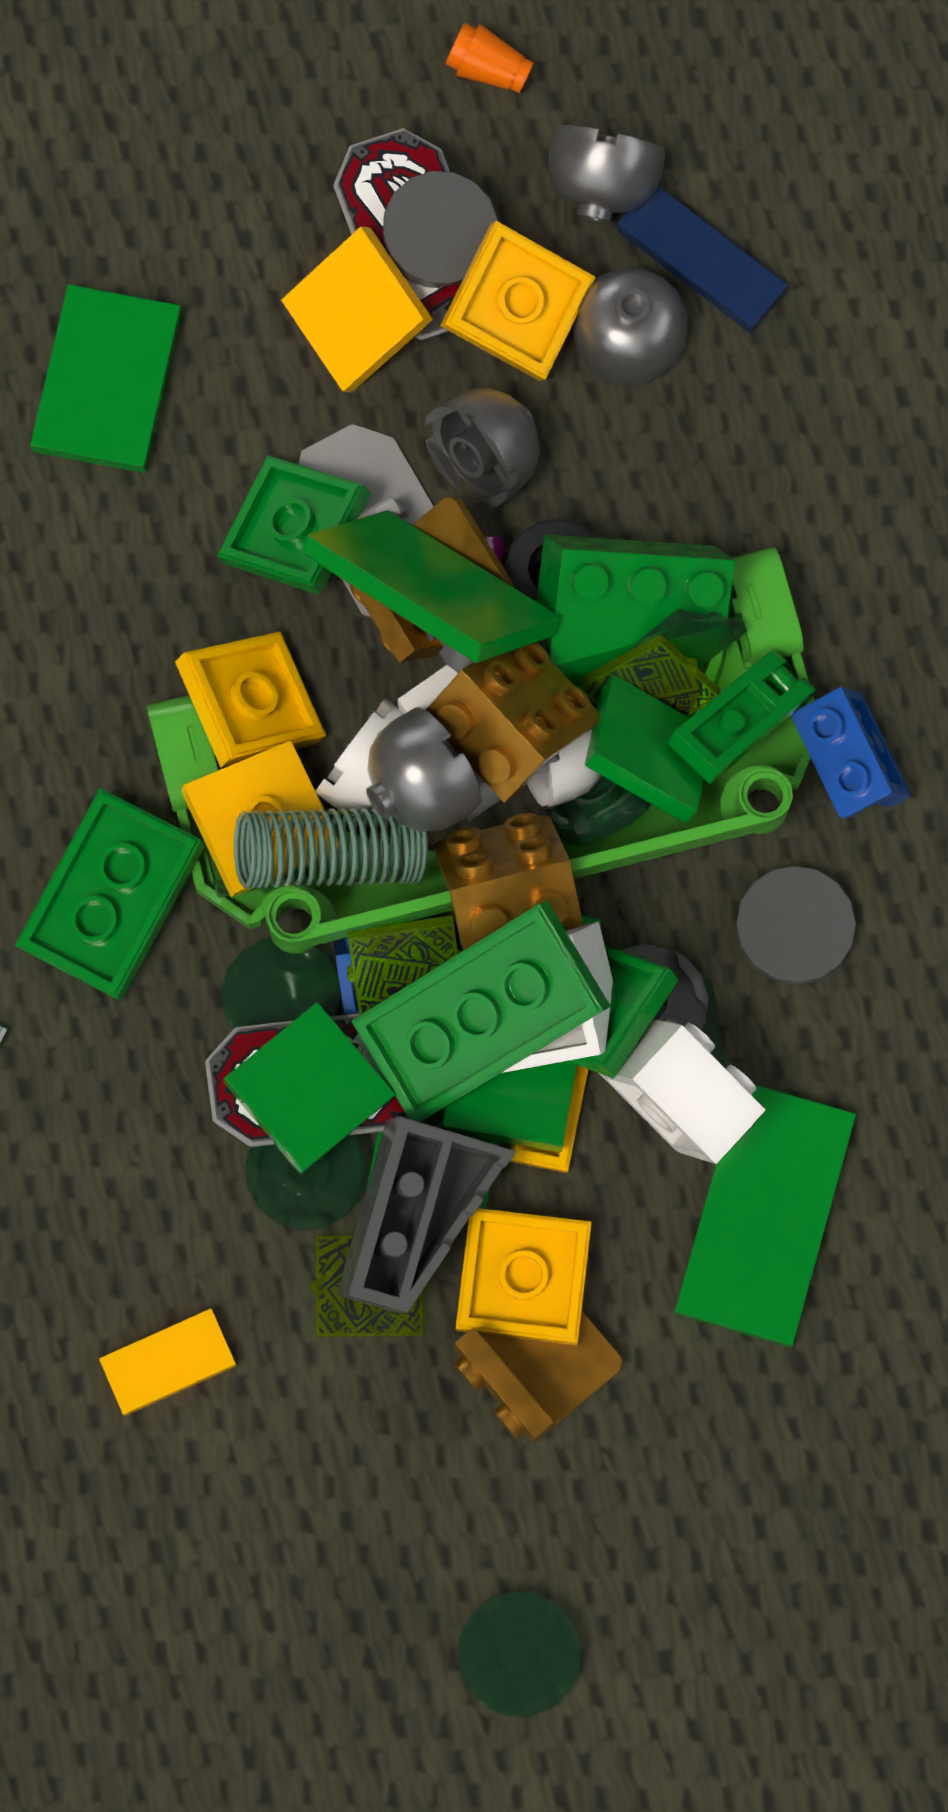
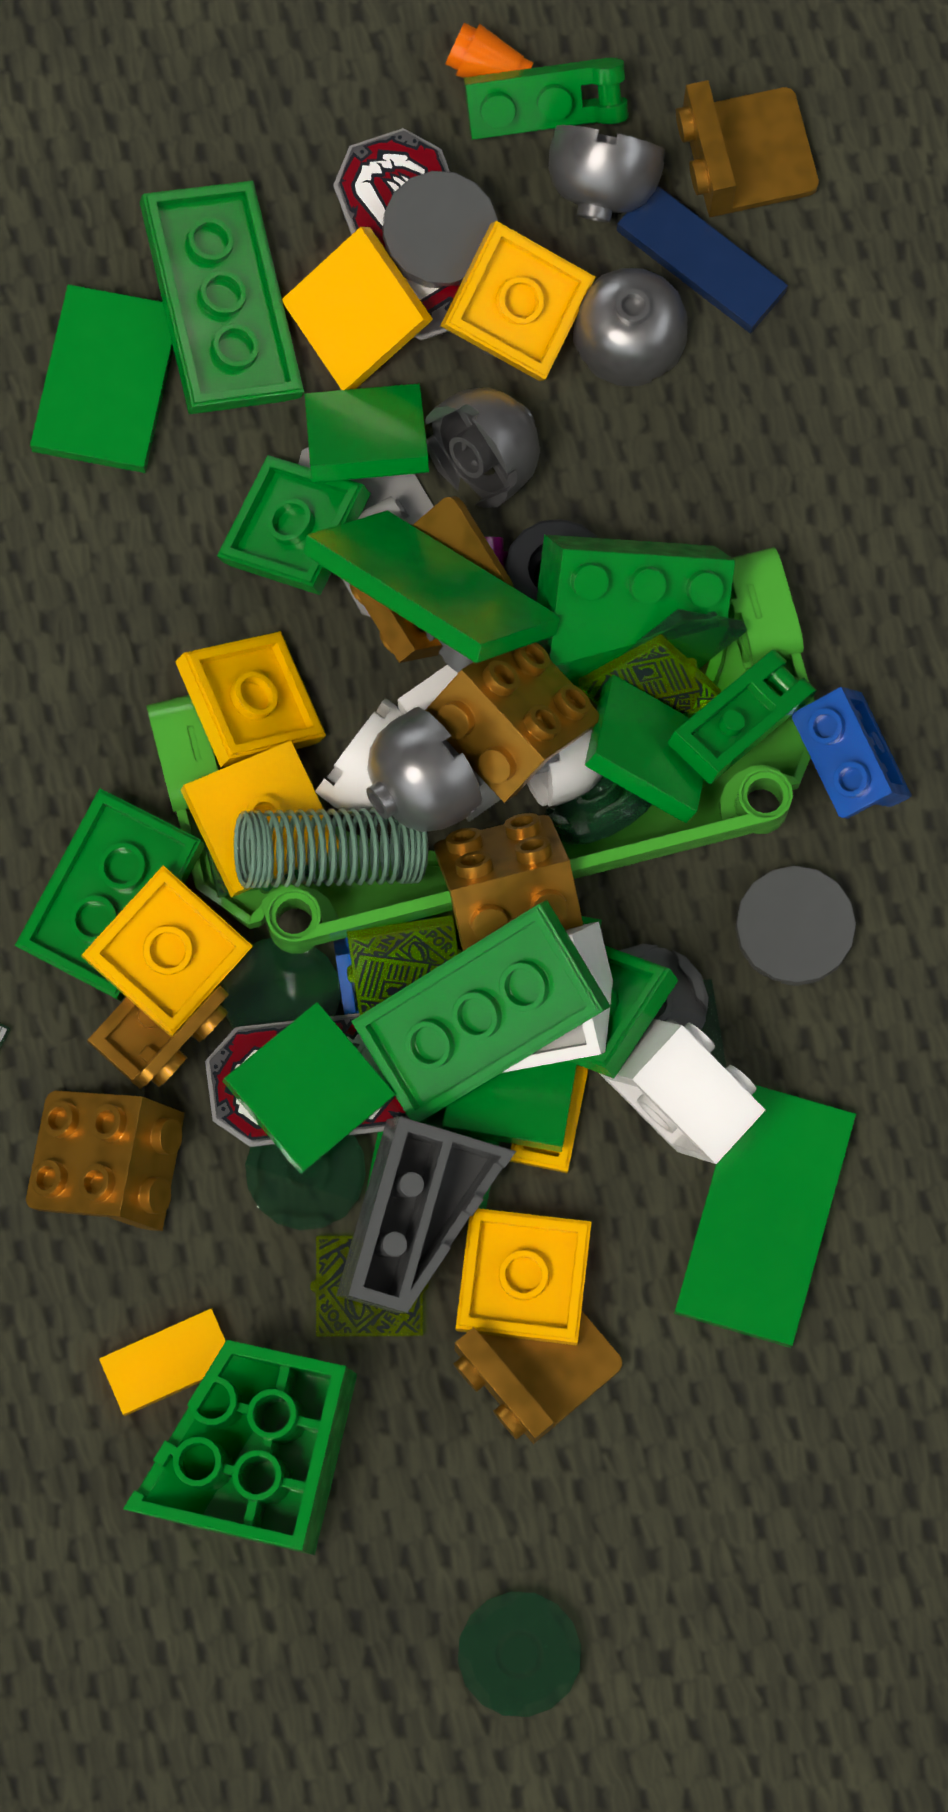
(105, 1157): none -> pearl gold bracket
(143, 1048): none -> pearl gold bracket
(166, 951): none -> yellow tile
(221, 297): none -> green tile
(253, 1449): none -> green wedge
(366, 433): none -> green tile
(545, 98): none -> green plate
(746, 148): none -> pearl gold bracket

